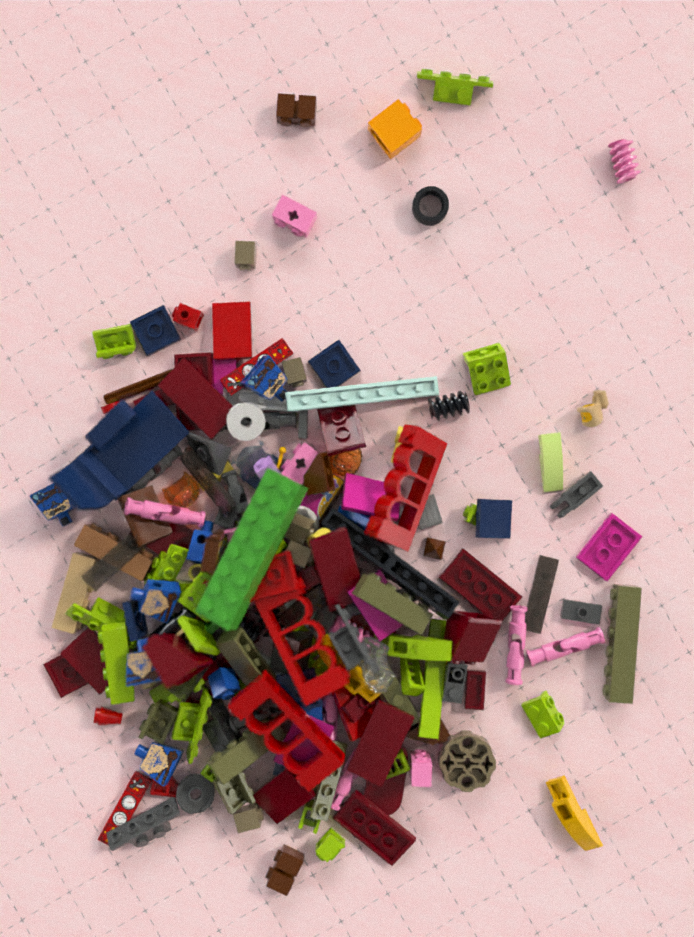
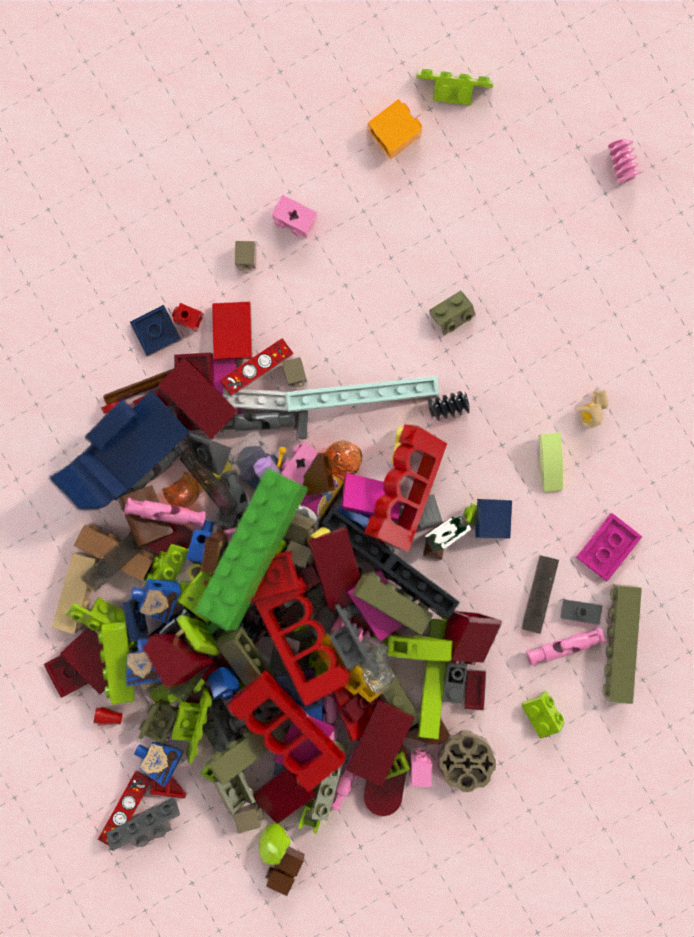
(53, 504): torso -> none
(114, 341): lime bracket -> none
(192, 782): dark grey tile -> none
(250, 431): white tile -> none
(266, 379): torso -> none
(273, 844): none -> lime dish
(296, 112): reddish brown piece -> none
(329, 845): lime window -> none
(334, 365): dark blue tile -> none
(341, 429): tile -> none
(374, 828): dark red tile -> none
(408, 686): lime slope -> none
(430, 190): black tyre -> none
(446, 534): none -> hinge
(453, 312): none -> olive bracket
(480, 586): dark red tile -> none
(488, 368): lime bracket -> none
(515, 657): bright pink piece -> none
(571, 815): yellow slope -> none
(578, 493): dark grey hinge -> none

